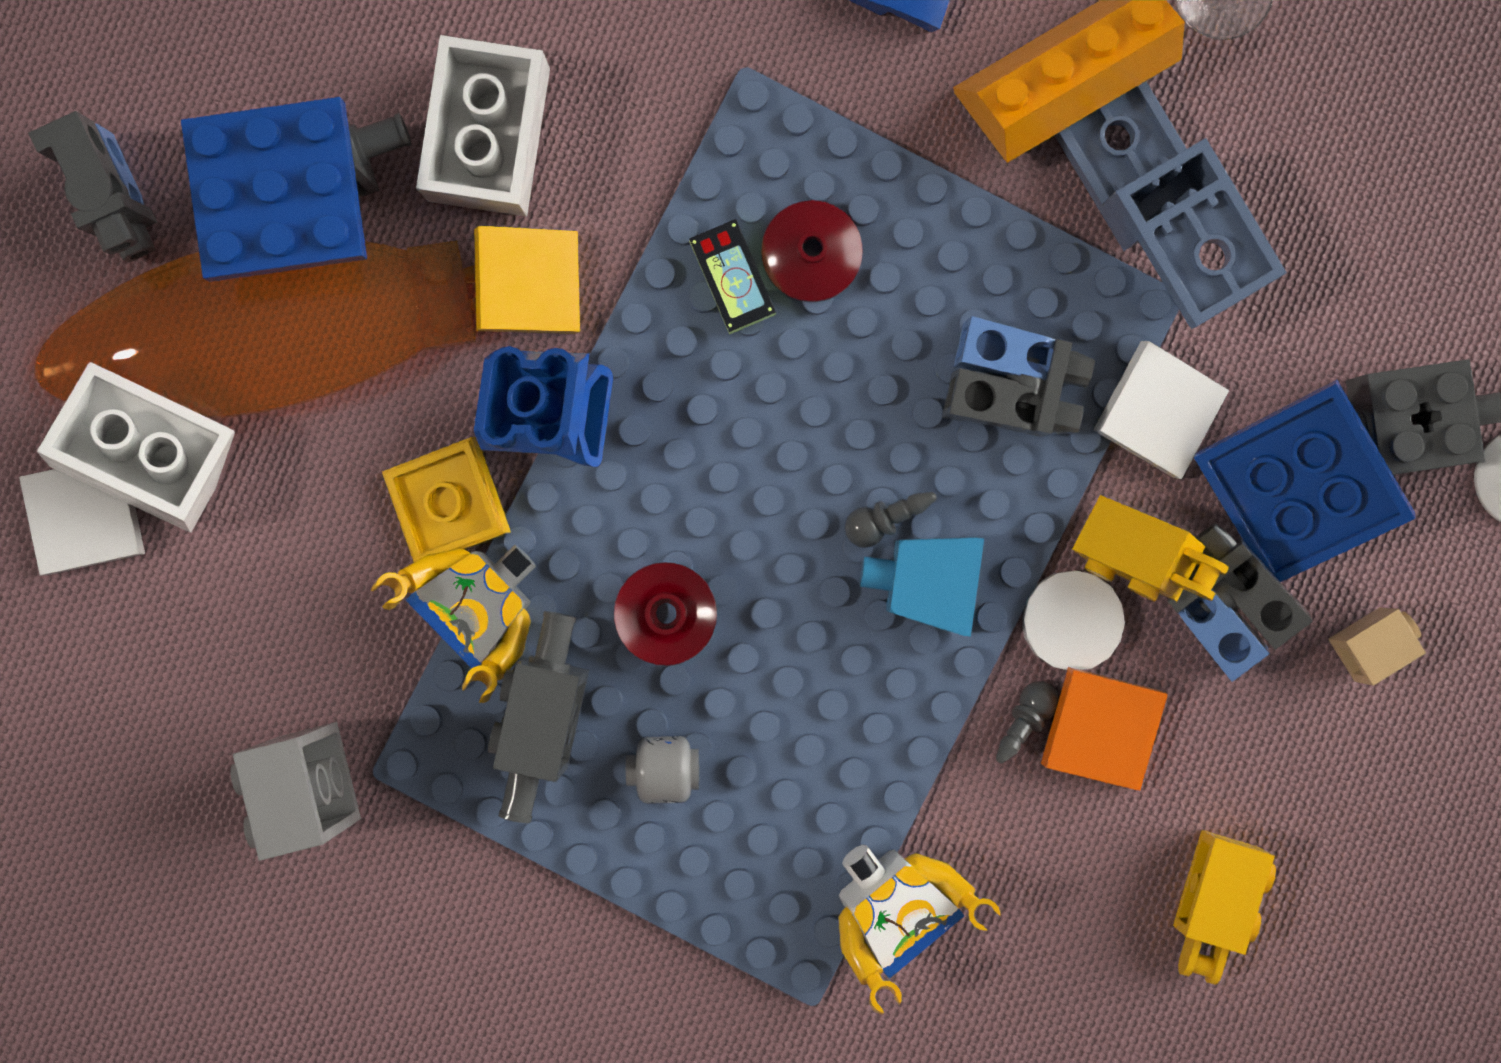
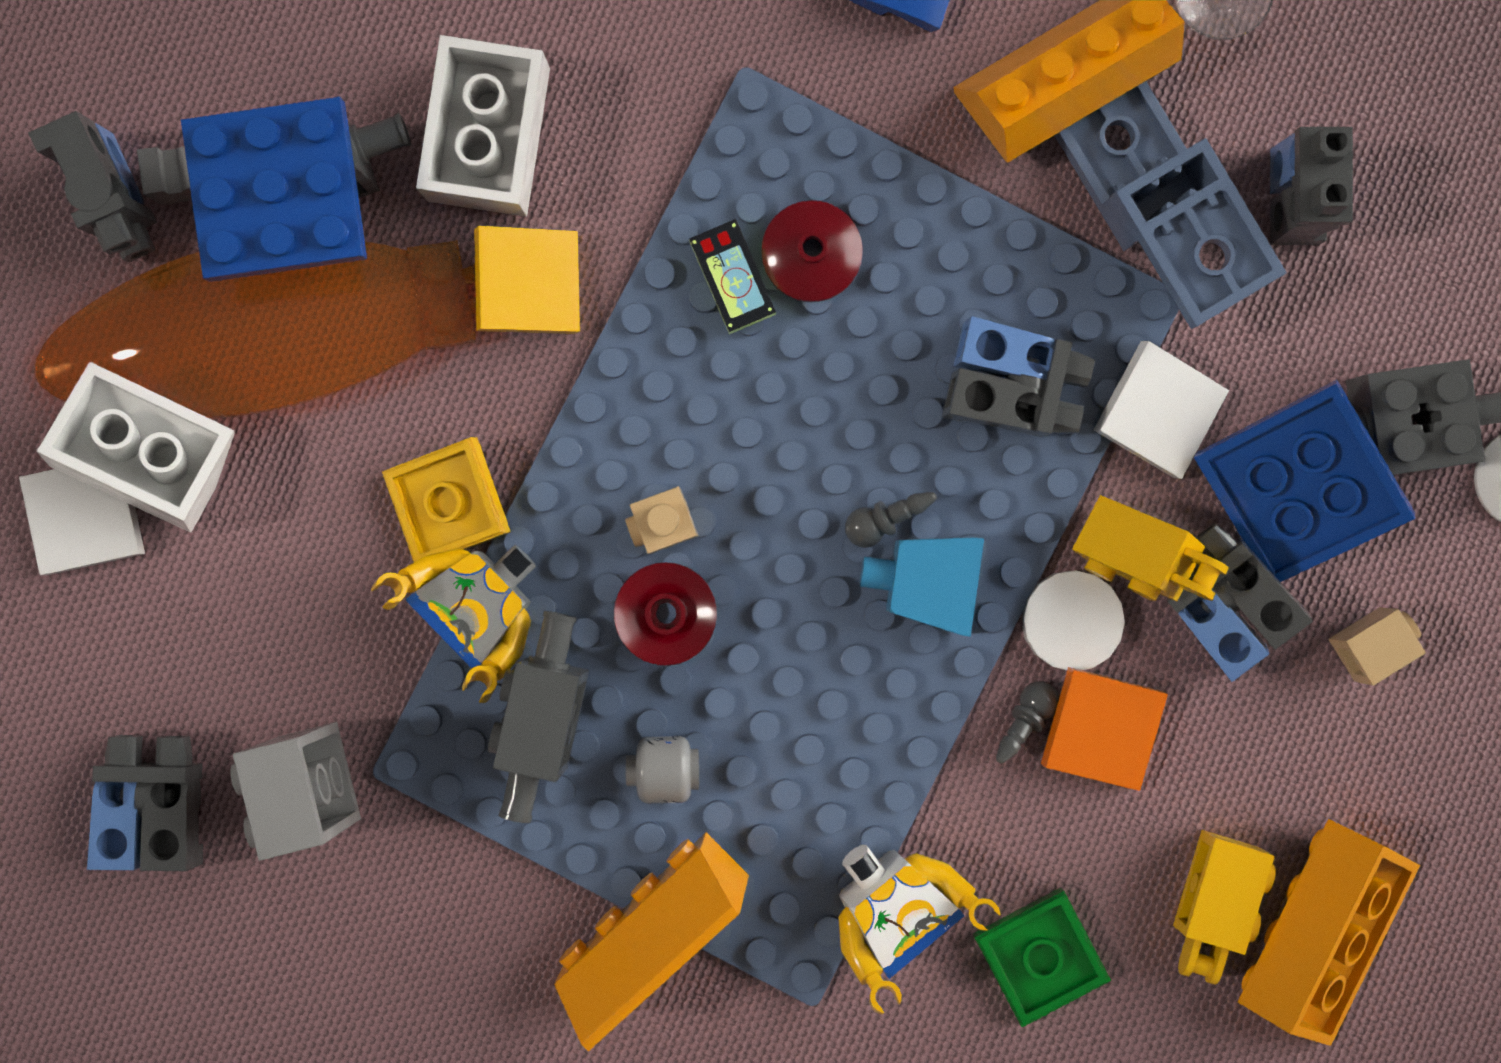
(146, 810): none -> dark grey hips
(164, 175): none -> light grey leg
(544, 404): blue piece -> none
(649, 937): none -> light orange slope
(661, 521): none -> tan brick
(1041, 957): none -> green tile
(1312, 184): none -> dark grey hips
(1327, 933): none -> light orange slope

